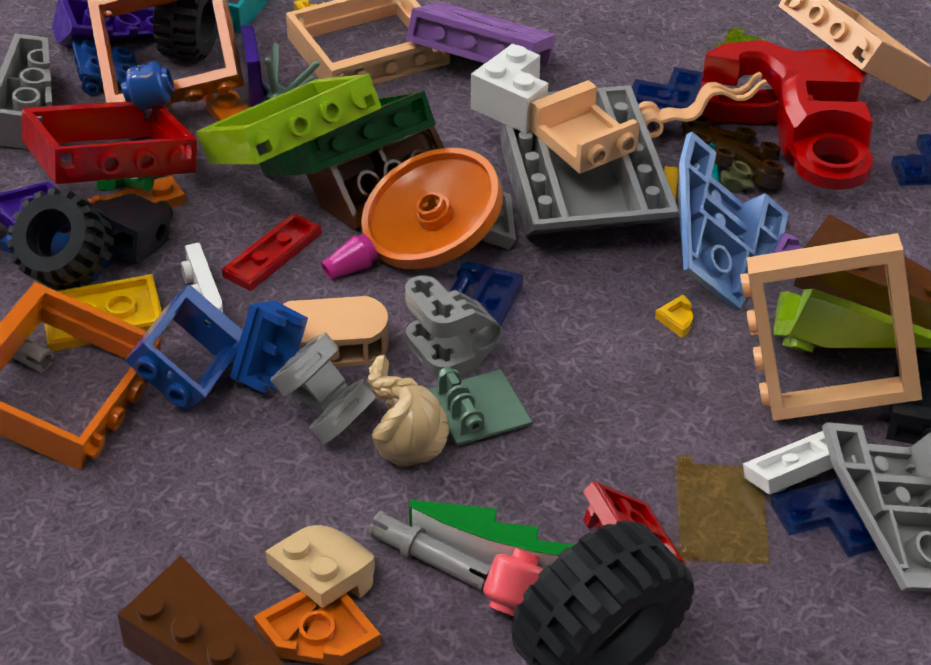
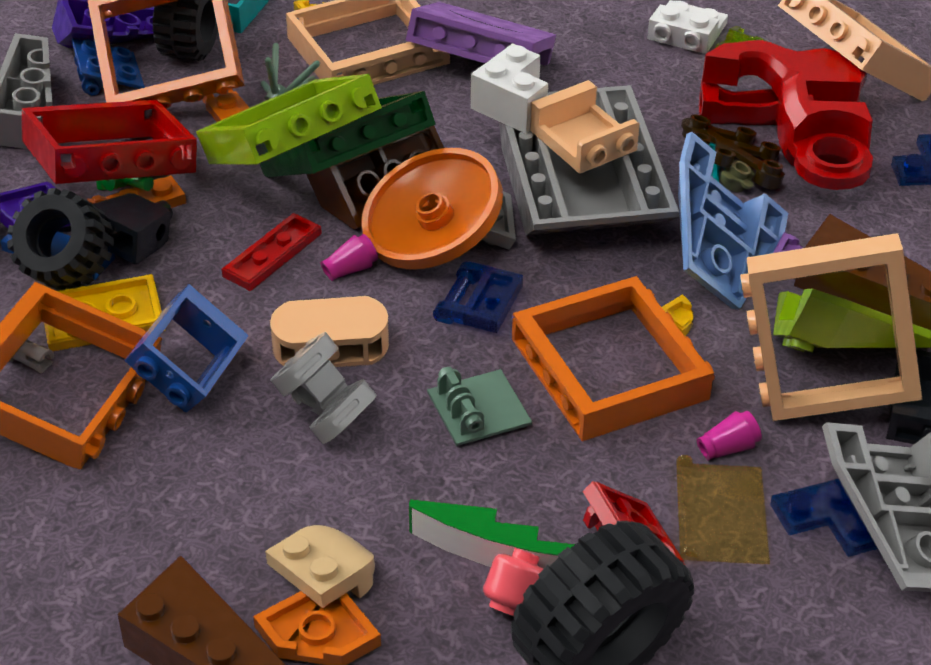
(148, 85): blue head -> none
(197, 271): white plate -> none
(252, 65): dark purple tile -> none
(267, 342): blue hinge -> none
(415, 422): tan hair -> none
(415, 542): light grey pin -> none
(459, 333): light grey piece -> none
(628, 408): none -> orange window
(656, 117): light nougat flag -> none
(672, 178): yellow tile -> none
(679, 92): clear blue plate -> none
(686, 26): none -> white plate
(730, 436): none -> dark pink cone
(789, 464): white plate -> none

